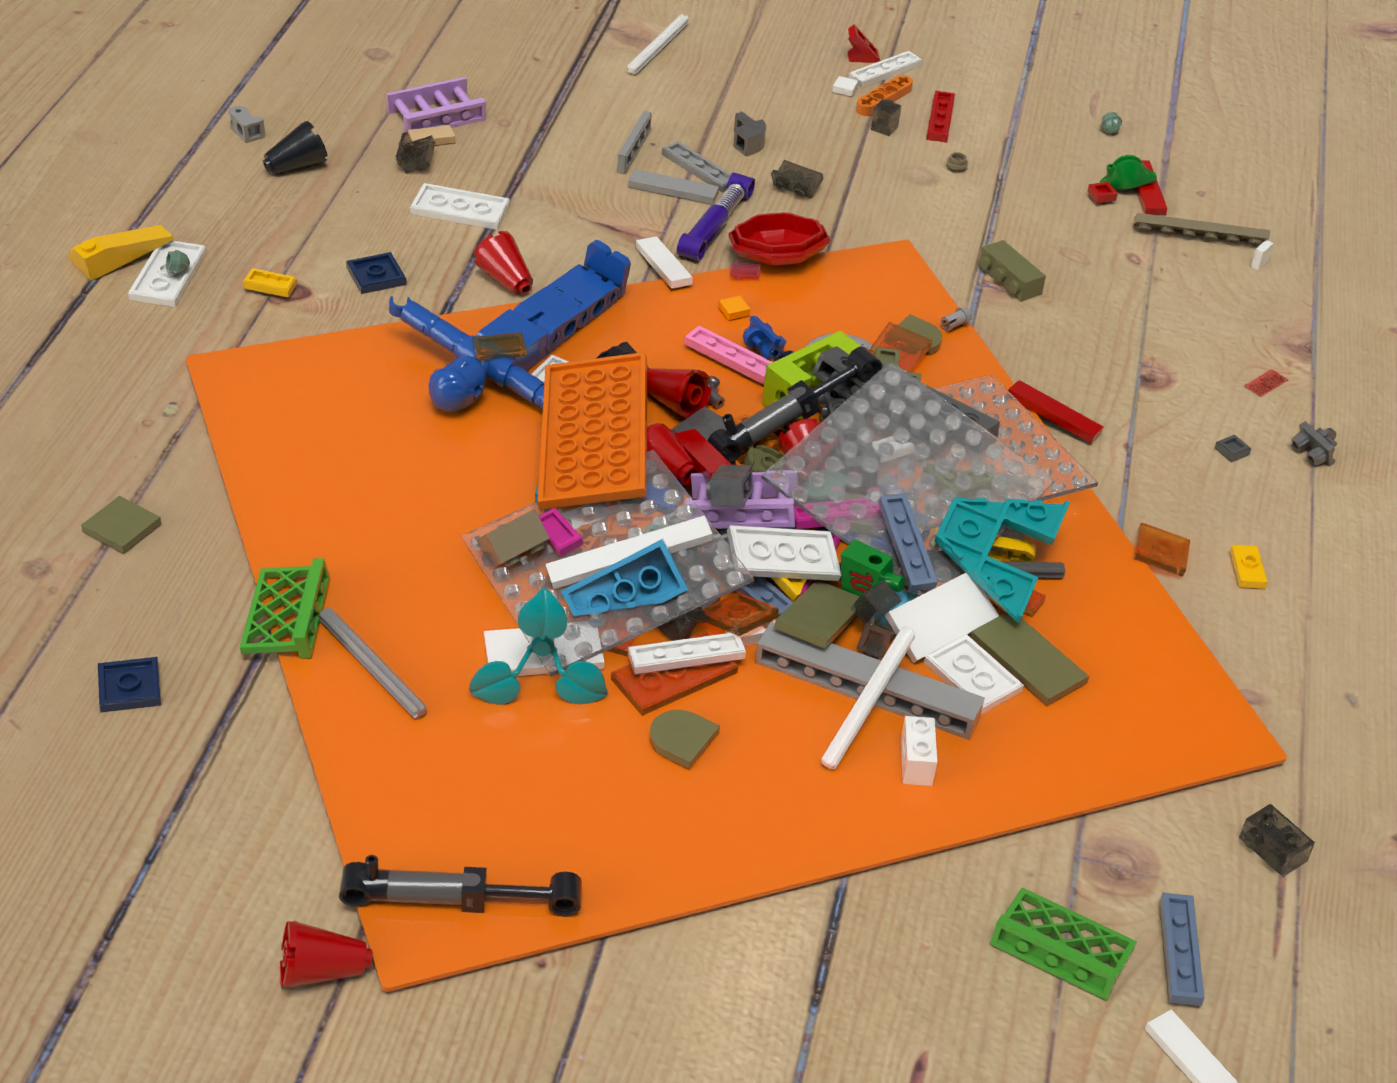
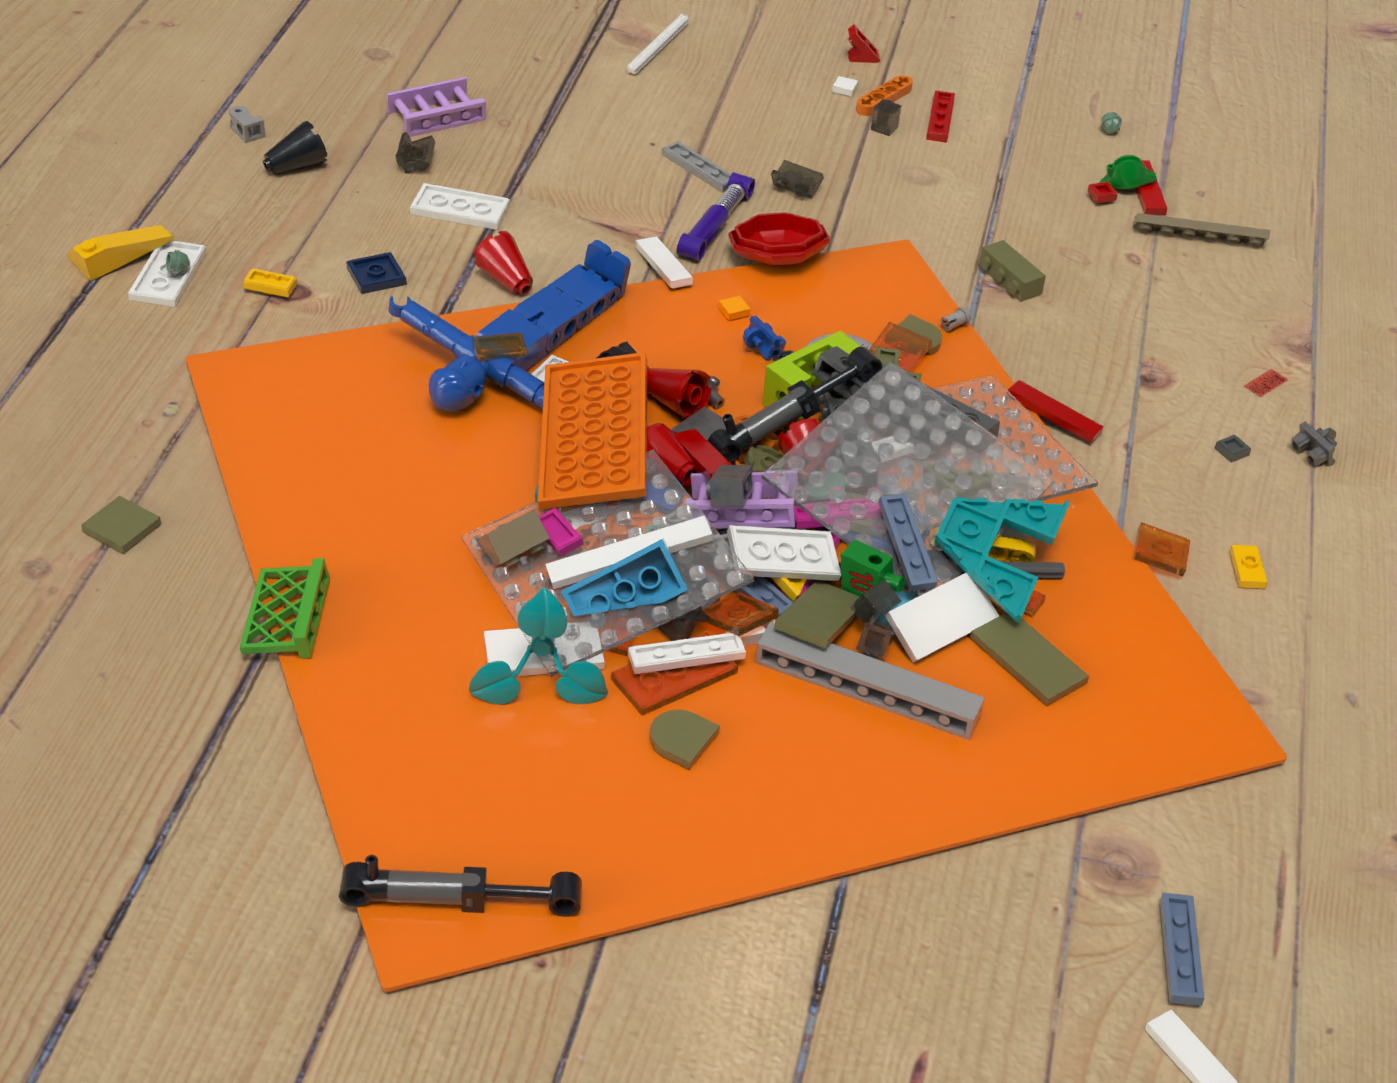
(129, 684): dark blue tile -> none
(320, 955): red cone -> none
(373, 663): light grey axle -> none
(441, 134): tan tile -> none
(634, 142): light grey tile -> none
(673, 186): light grey tile -> none
(727, 353): bright pink plate -> none
(744, 270): clear pink pin -> none
(748, 134): flat silver brick -> none
(868, 698): white axle -> none
(885, 69): white tile -> none
(918, 751): white brick -> none
(957, 161): dark tan plate -> none
(975, 671): white tile -> none
(1058, 954): bright green fence -> none
(1261, 255): white tile -> none
(1276, 840): clear smoke brick -> none

